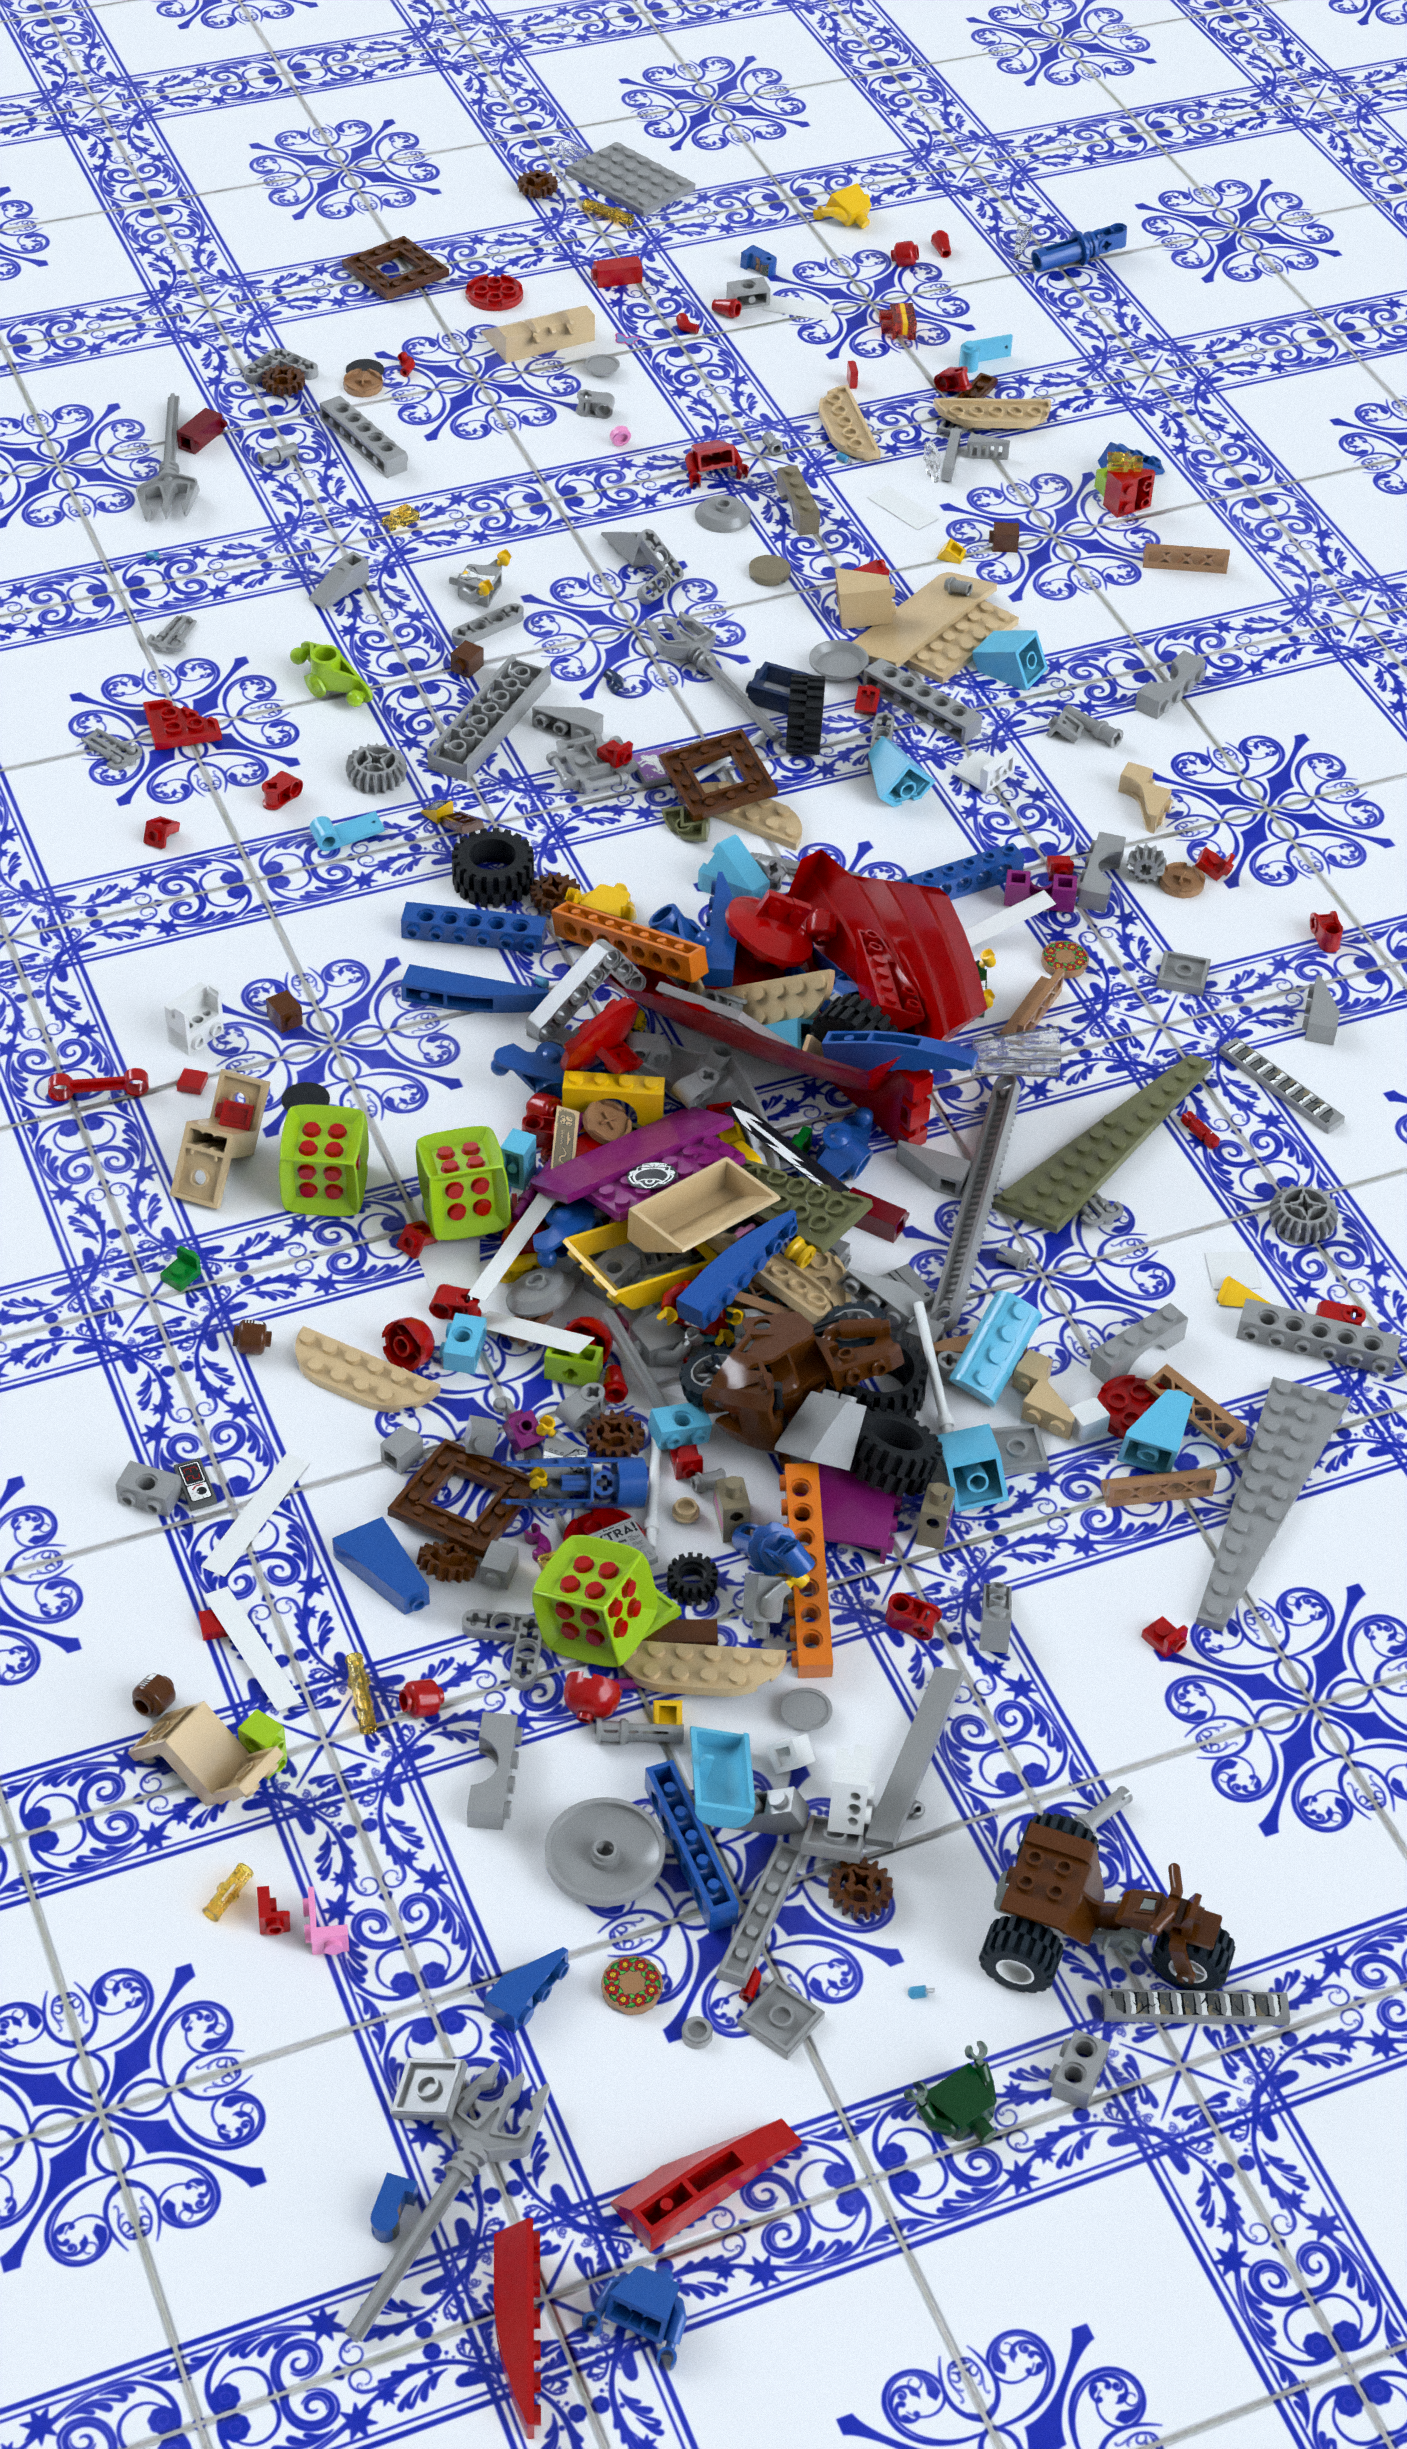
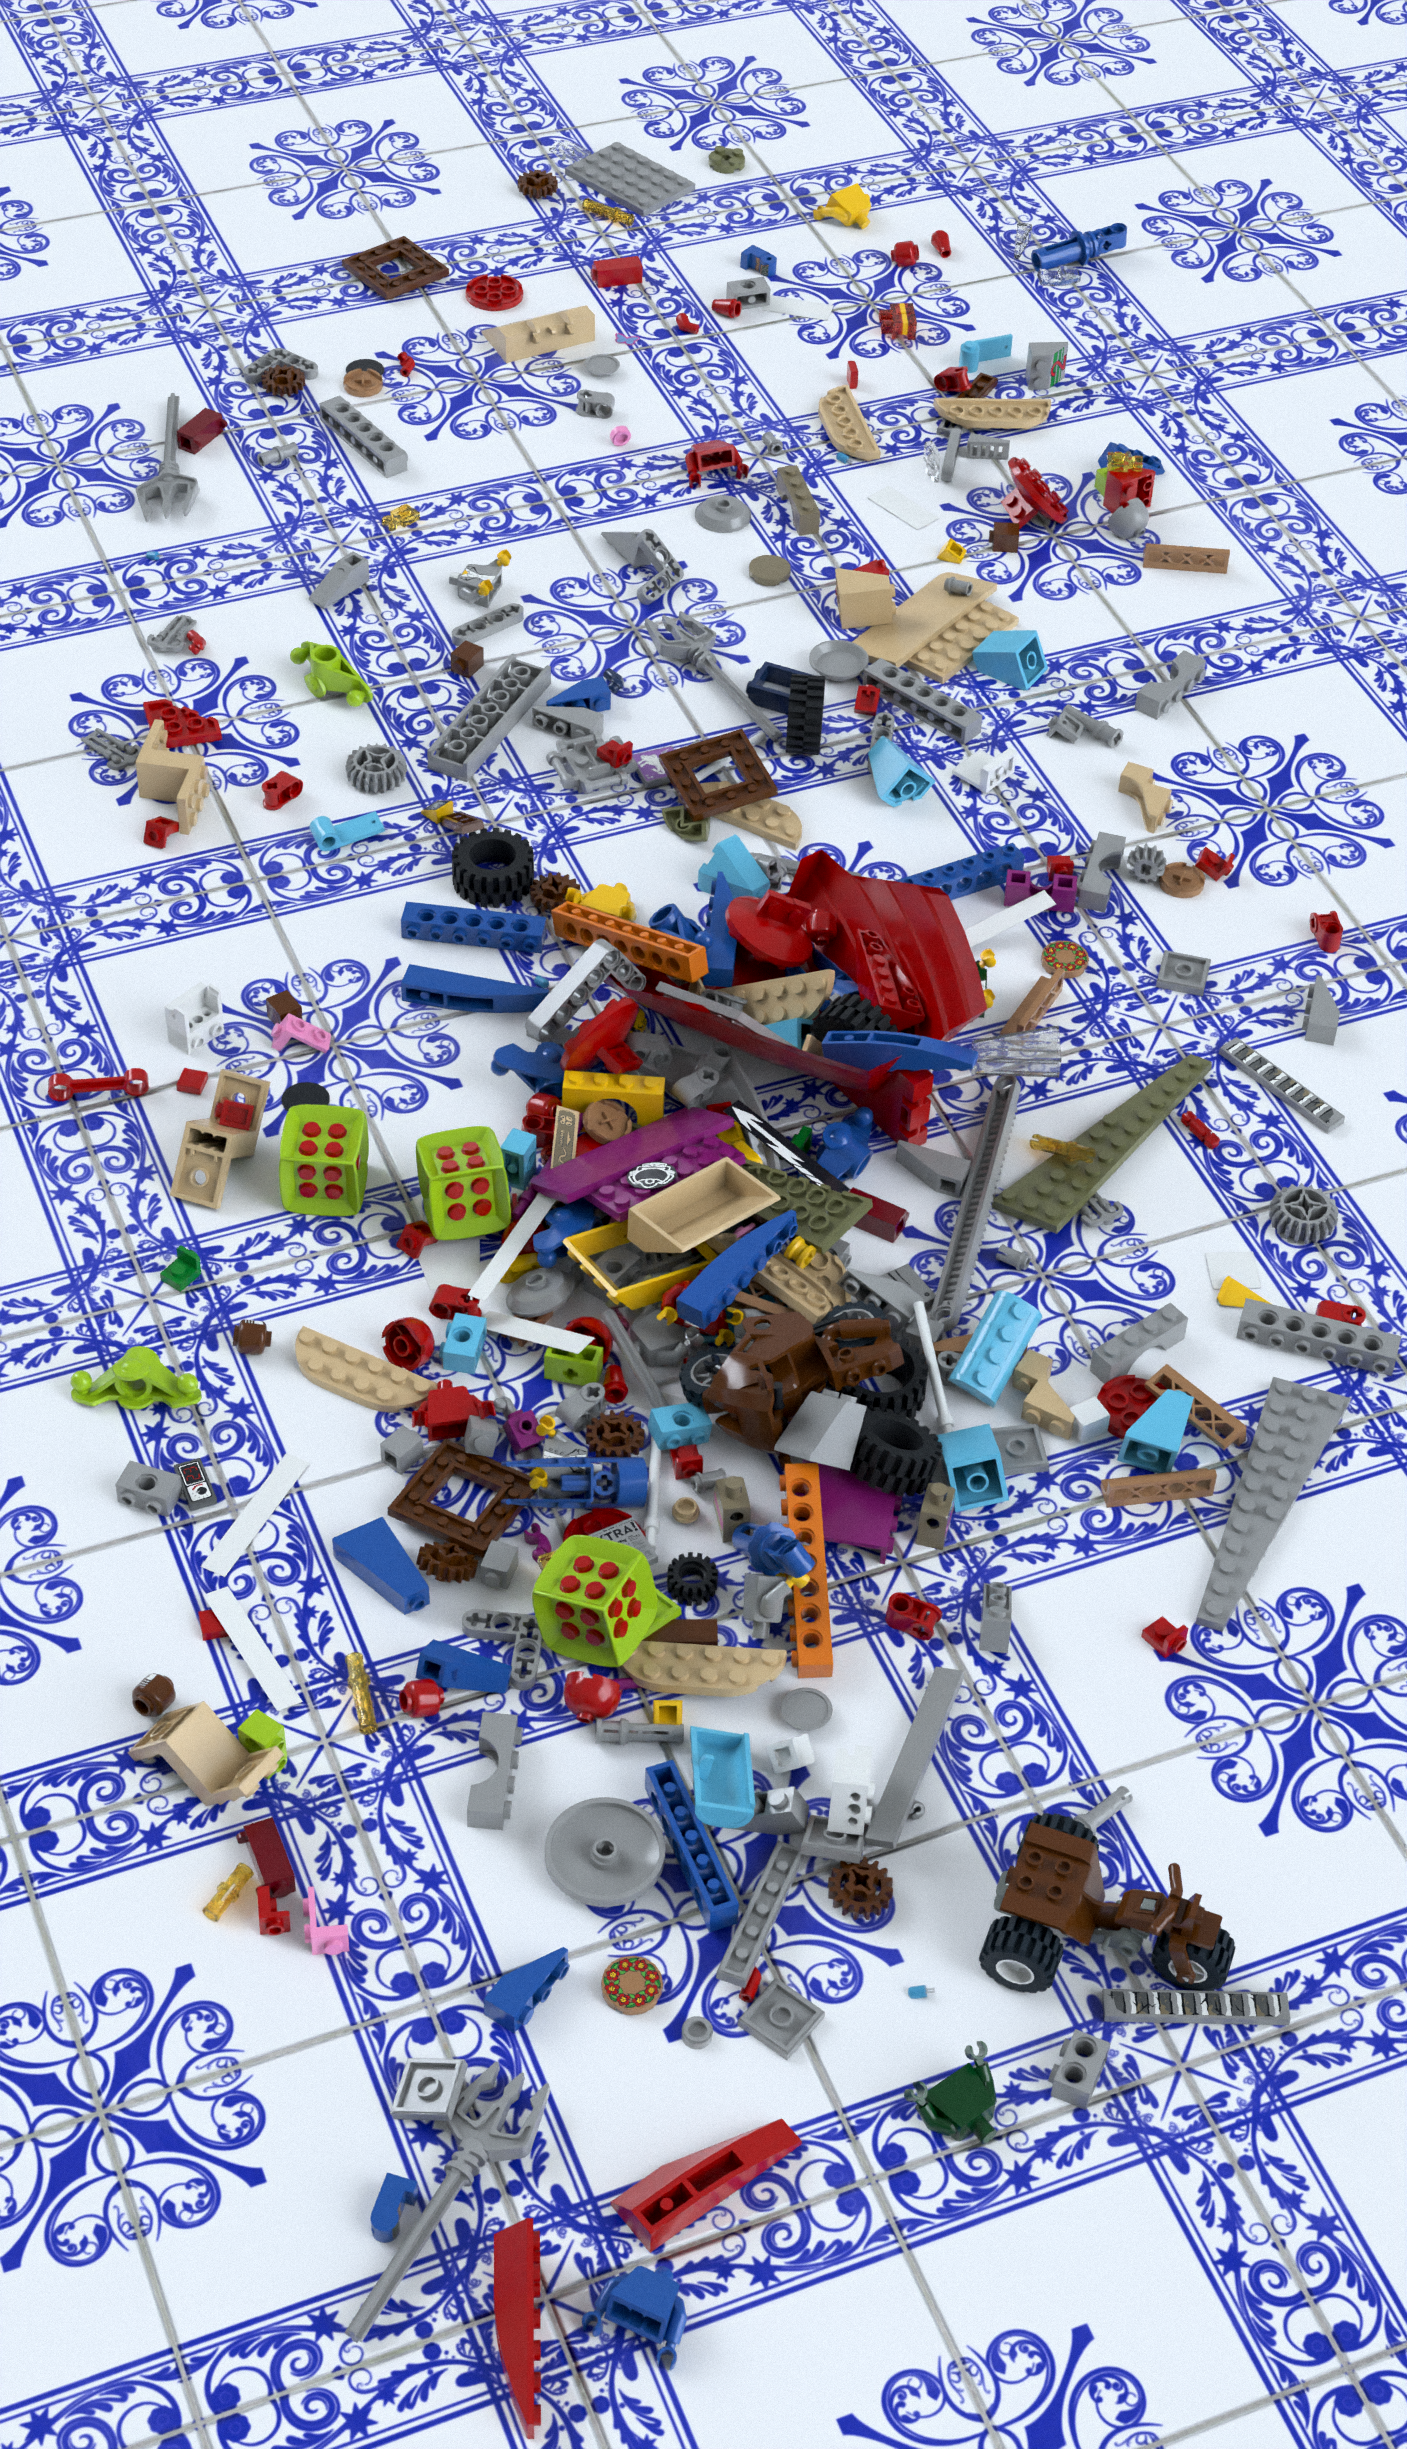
(136, 1383): none -> lime piece
(172, 776): none -> tan bracket
(197, 640): none -> red arm
(269, 1857): none -> dark red brick
(301, 1030): none -> bright pink bracket
(449, 1410): none -> red torso
(462, 1669): none -> blue slope
(587, 693): none -> blue slope
(726, 159): none -> olive plate
(1031, 496): none -> red bracket
(1045, 364): none -> light grey slope
(1063, 277): none -> clear slope
(1069, 1150): none -> clear yellow pin
(1129, 521): none -> light grey cylinder

